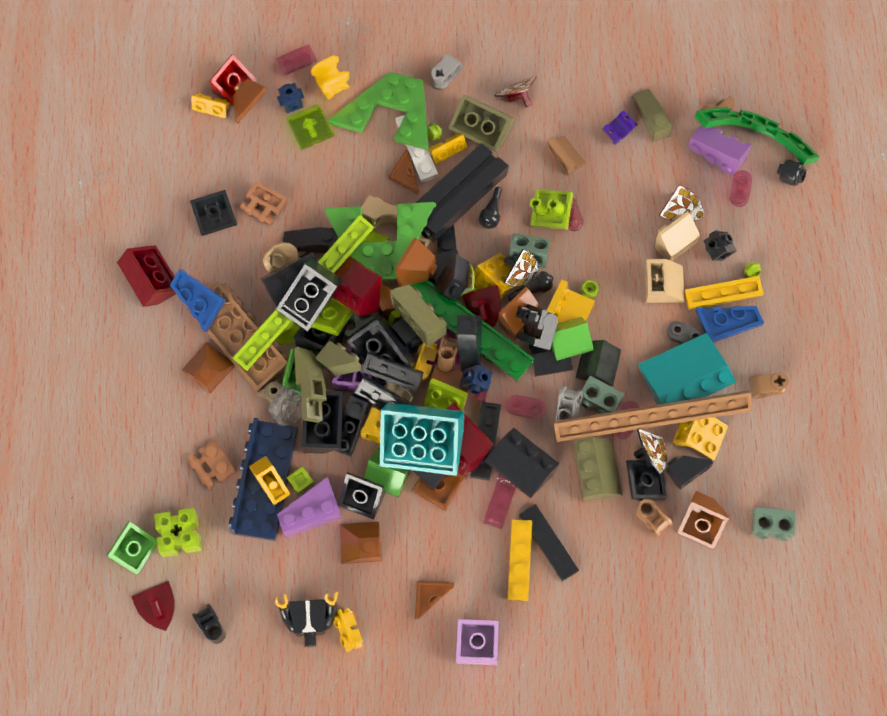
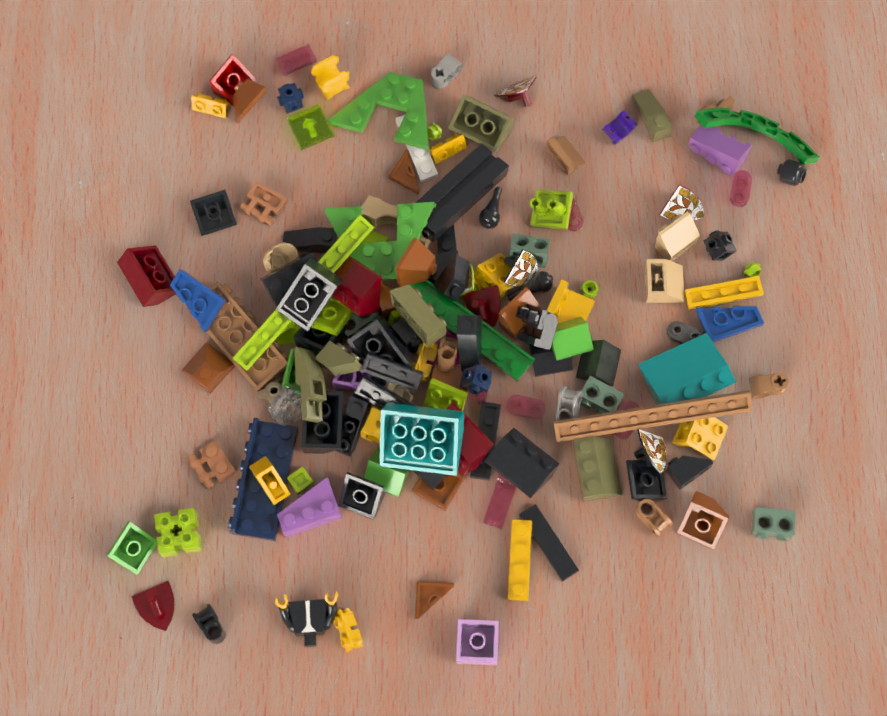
(360, 542): dark orange slope -> none

